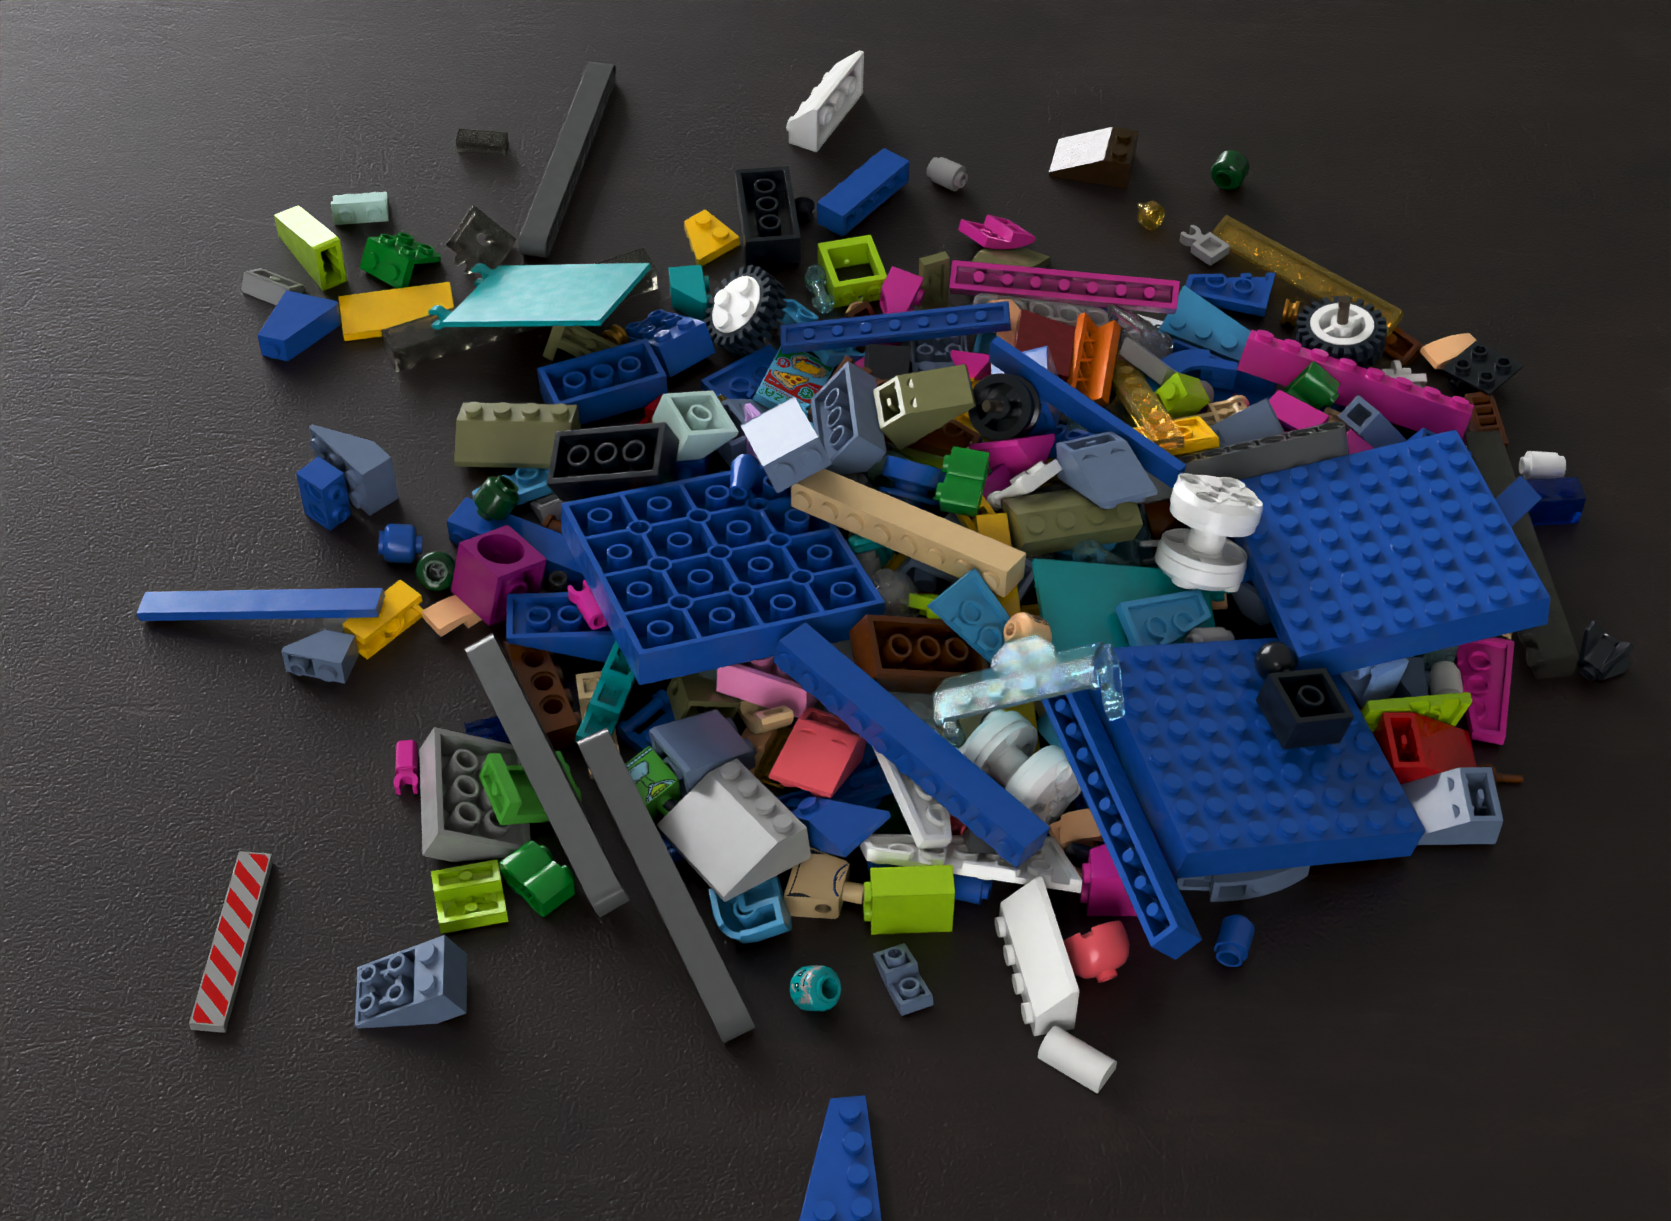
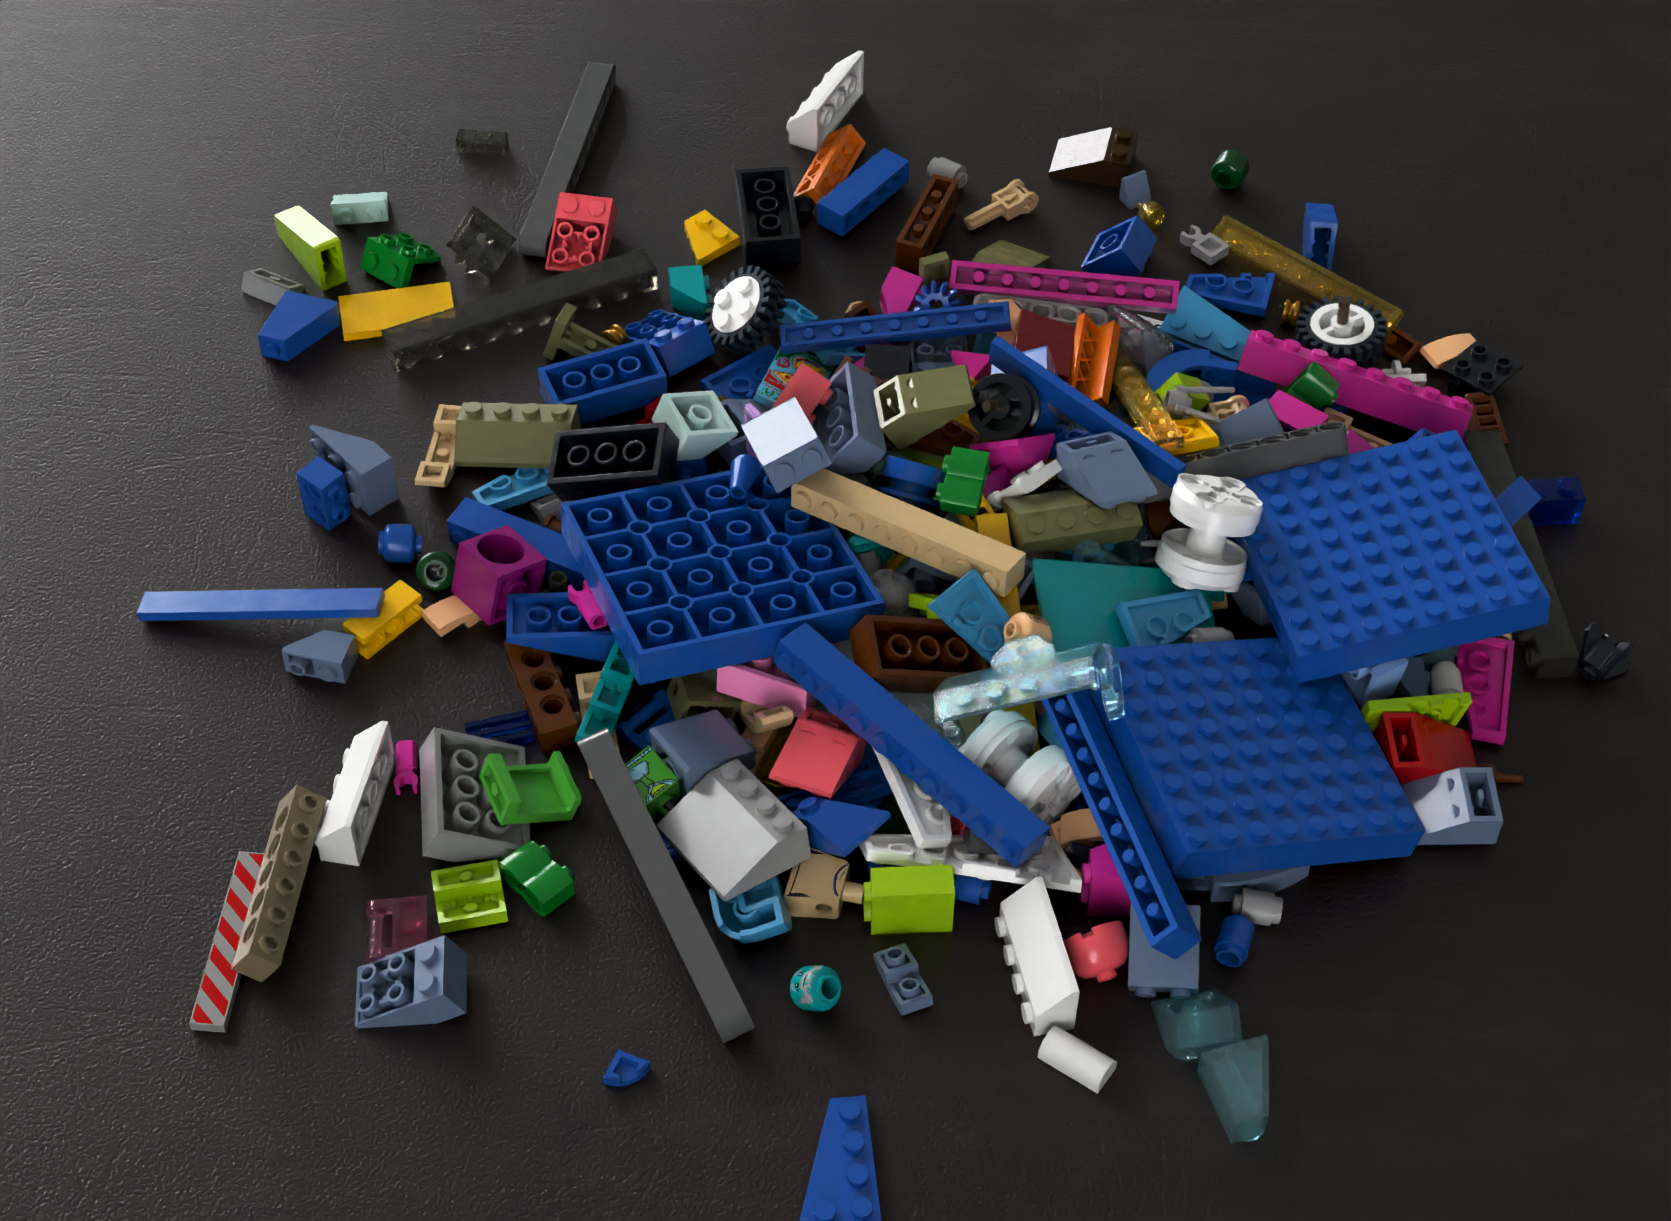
(279, 884): none -> dark tan brick
(356, 796): none -> white slope
(408, 924): none -> clear pink plate
(439, 463): none -> tan slope
(496, 498): dark green head -> none
(543, 295): flag -> none
(547, 776): dark grey beam -> none
(580, 231): none -> coral slope
(625, 1069): none -> blue tile
(809, 390): none -> coral slope
(815, 283): clear light blue bar -> none
(831, 163): none -> orange fence
(850, 253): lime window -> none
(926, 222): none -> reddish brown brick
(929, 294): none -> blue gear
(996, 233): dark pink slope -> none
(1007, 203): none -> tan connector
(1121, 249): none -> blue slope
(1135, 189): none -> sand blue slope
(1146, 361): light grey slope -> none
(1155, 972): none -> sand blue slope
(1179, 404): none -> light grey plant
(1197, 1023): none -> clear light blue slope
(1239, 1086): none -> clear light blue slope
(1258, 906): none -> light grey brick
(1300, 704): black brick -> none
(1319, 233): none -> blue slope
(1369, 424): sand blue slope -> none
(1542, 465): white brick -> none

